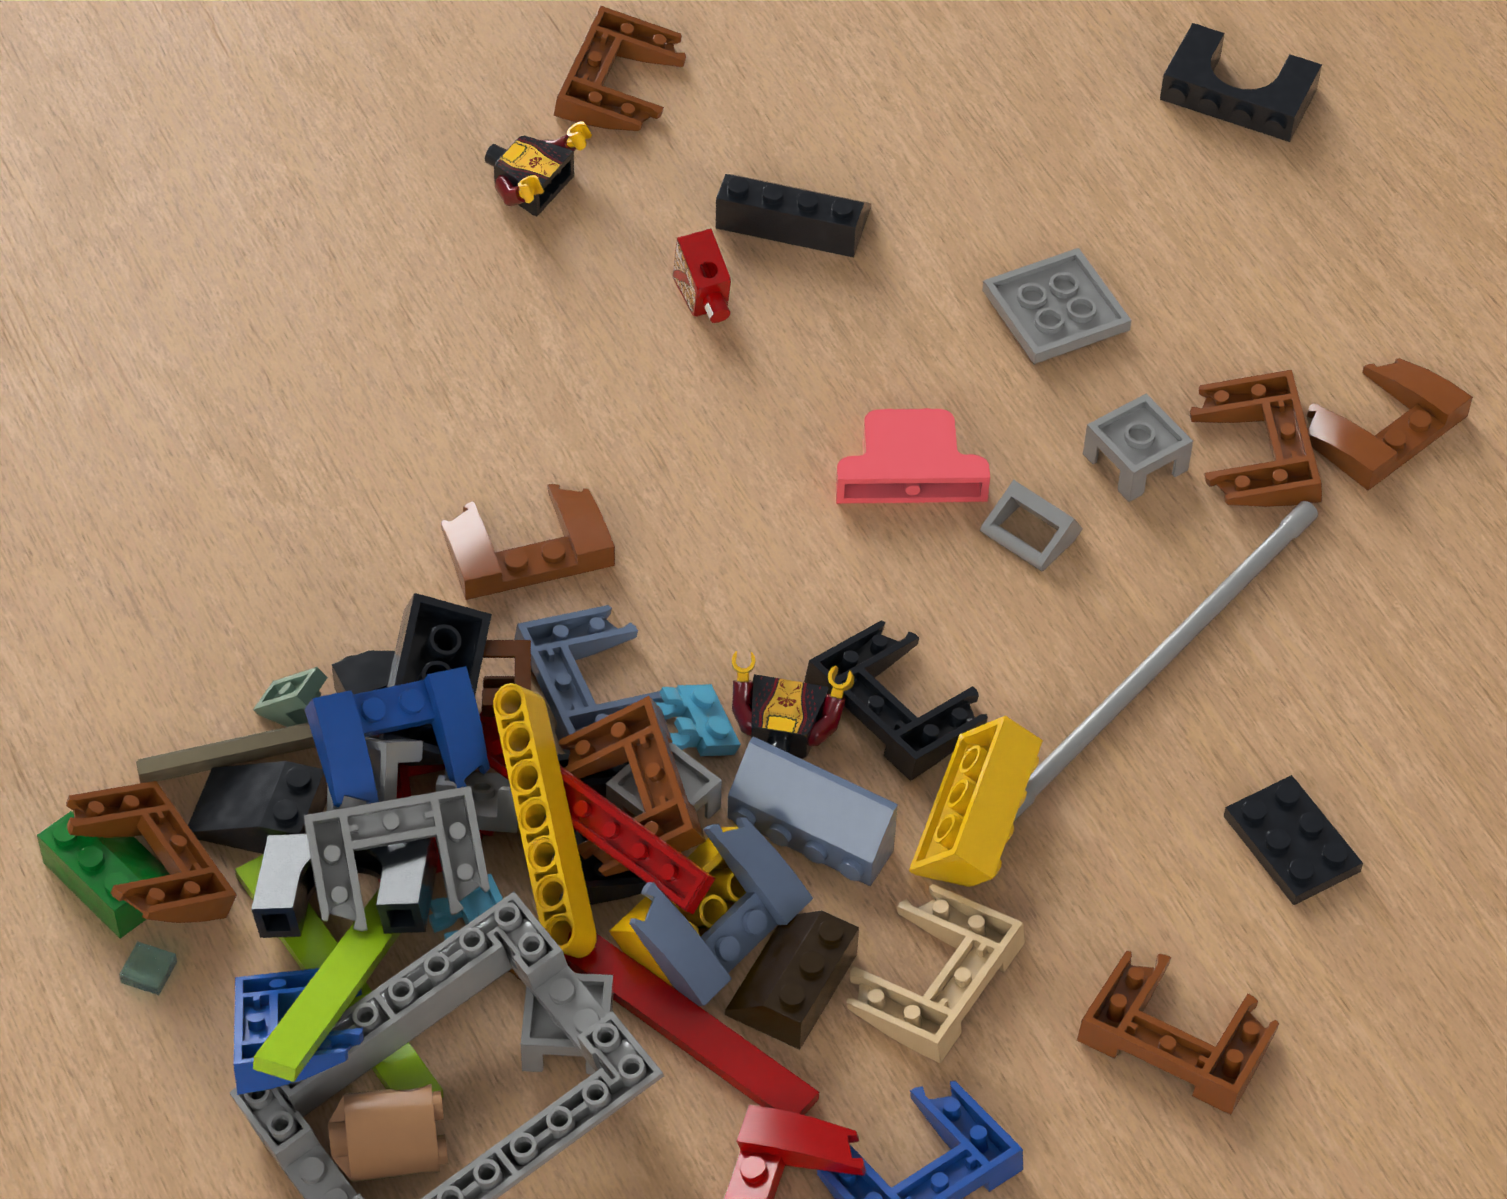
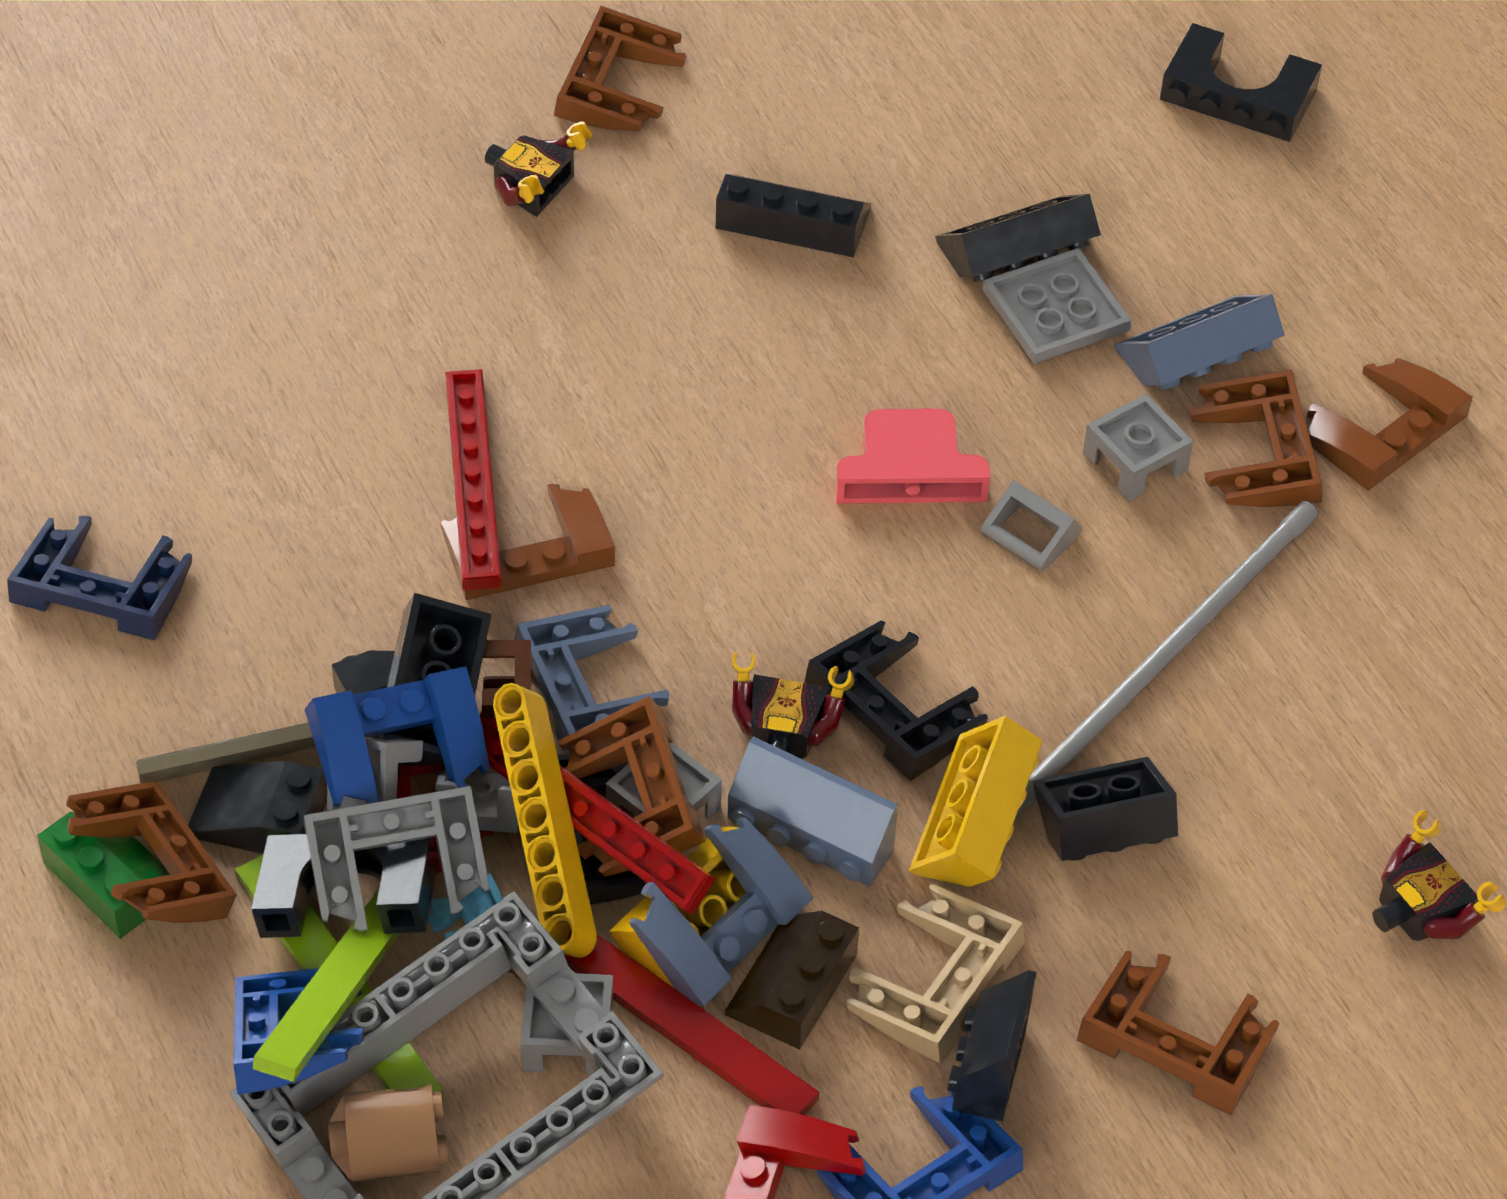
(139, 606): none -> dark blue wedge
(148, 968): clear light blue tile -> none
(289, 696): sand green slope -> none
(473, 480): none -> red tile
(699, 720): medium azure plate -> none
(702, 275): red torso -> none
(992, 1048): none -> black slope
(1020, 236): none -> black slope
(1107, 808): none -> black slope
(1202, 340): none -> sand blue slope
(1293, 840): black plate -> none
(1427, 892): none -> torso

